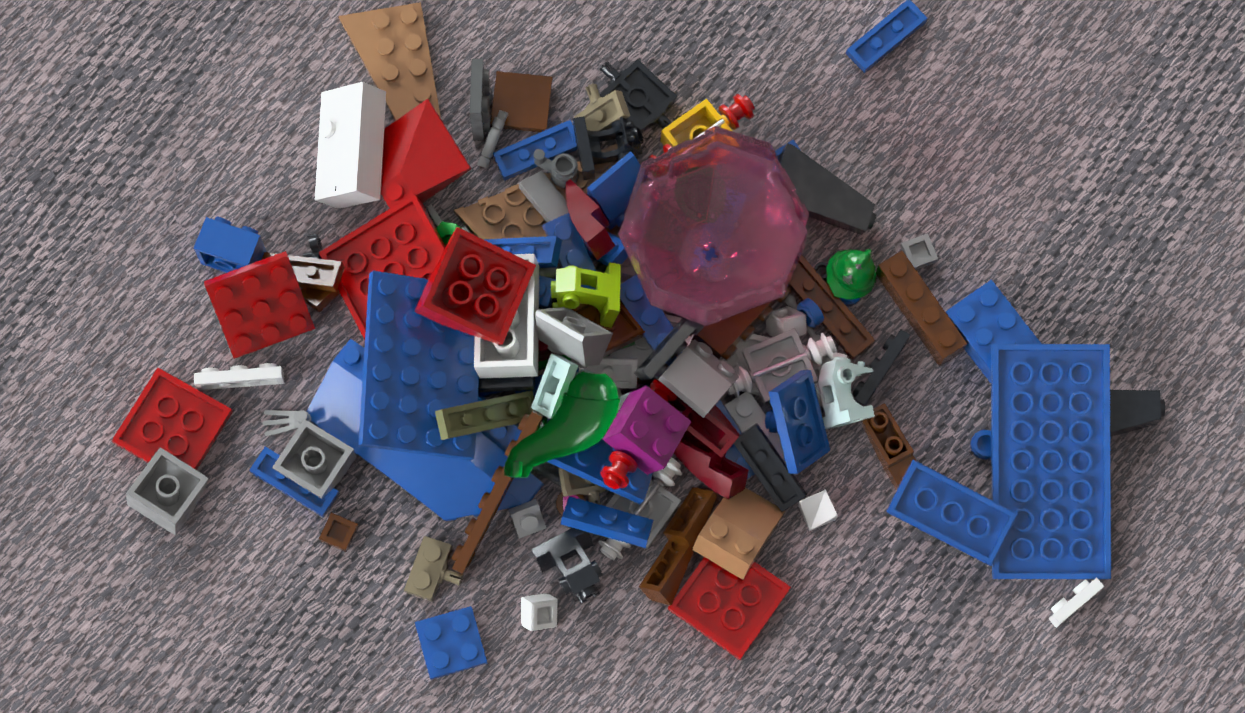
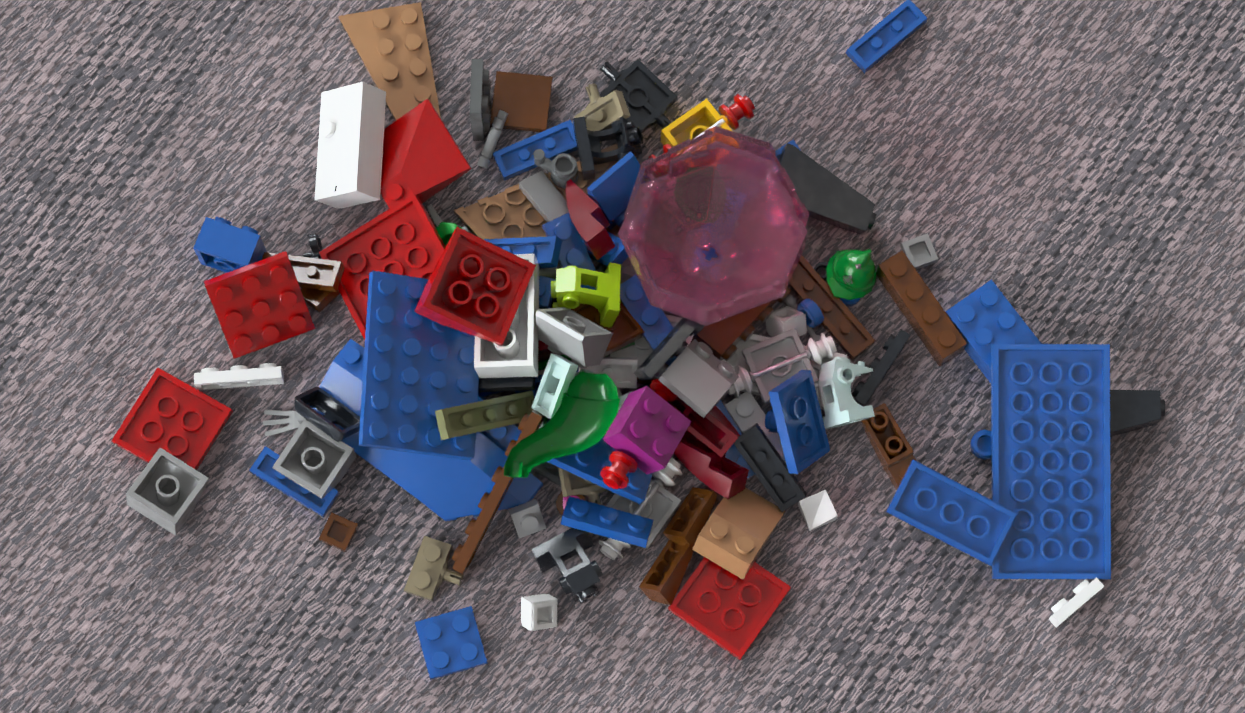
(334, 413): none -> black piece

